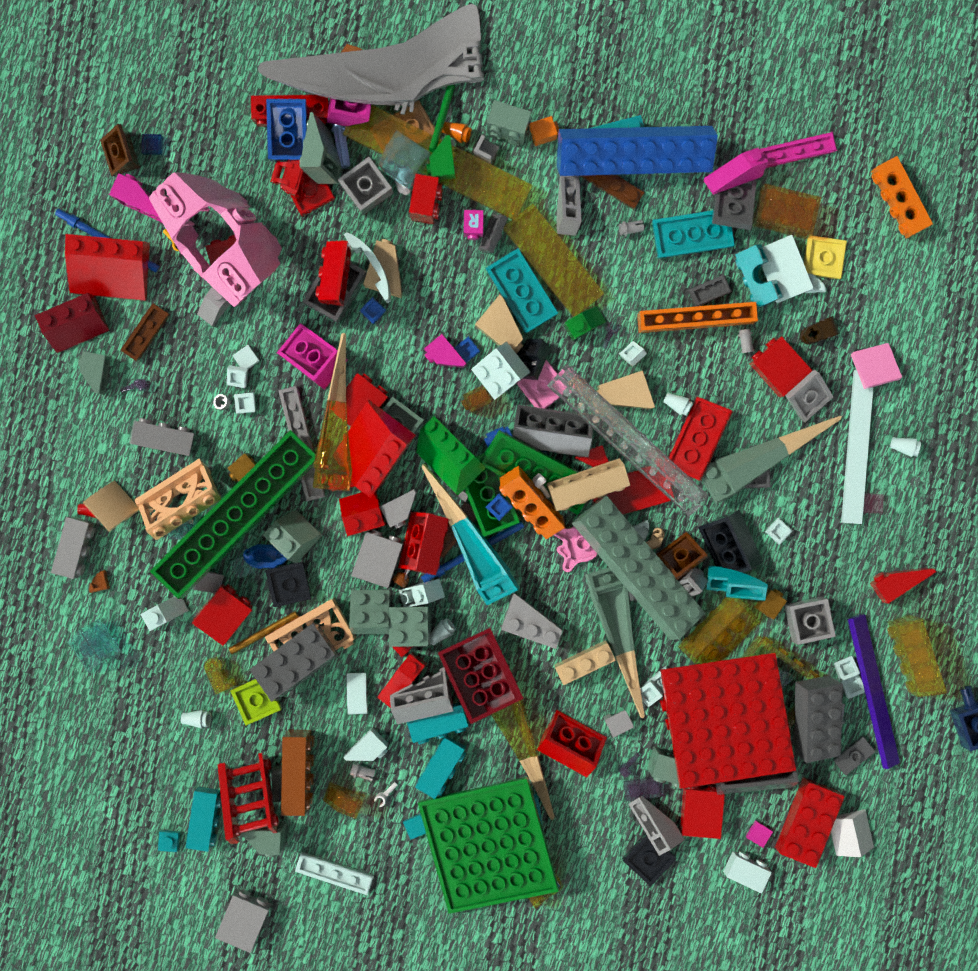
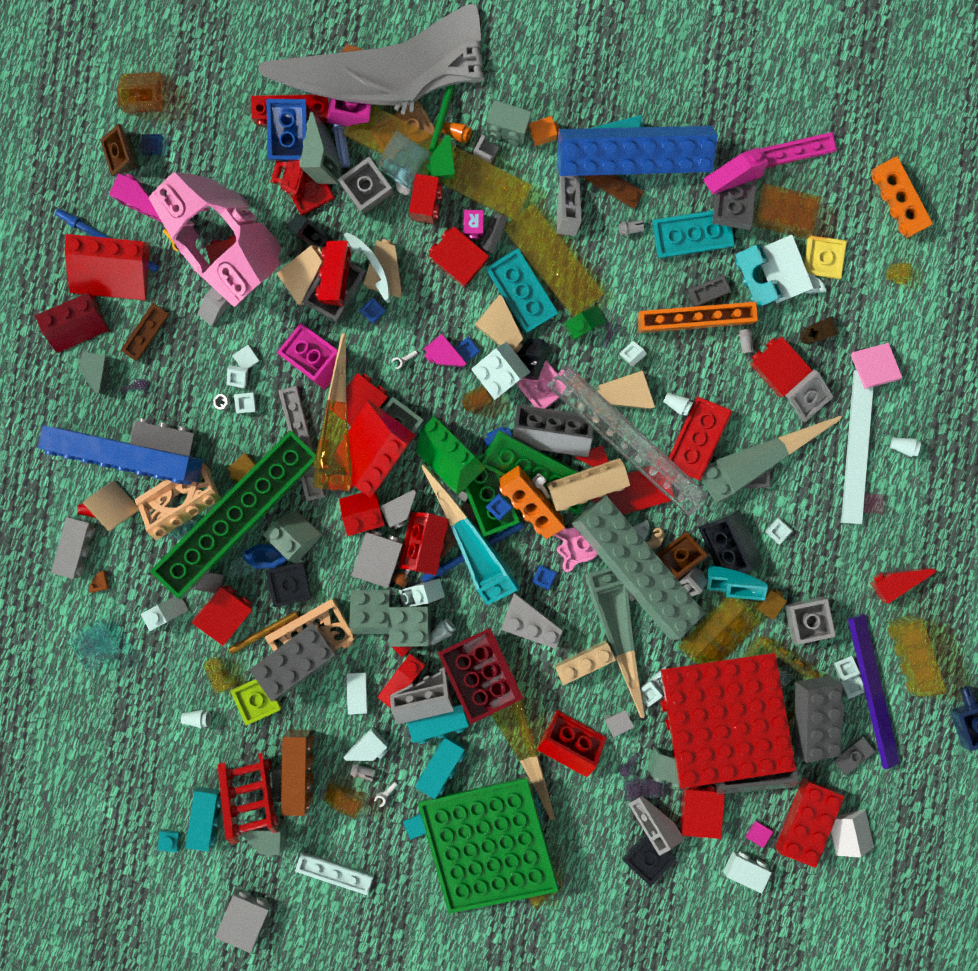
(120, 455): none -> blue brick
(140, 92): none -> clear orange slope
(302, 272): none -> tan slope
(308, 231): none -> black slope
(404, 359): none -> white hand
(458, 256): none -> red brick
(544, 577): none -> blue tile
(899, 273): none -> clear yellow plate

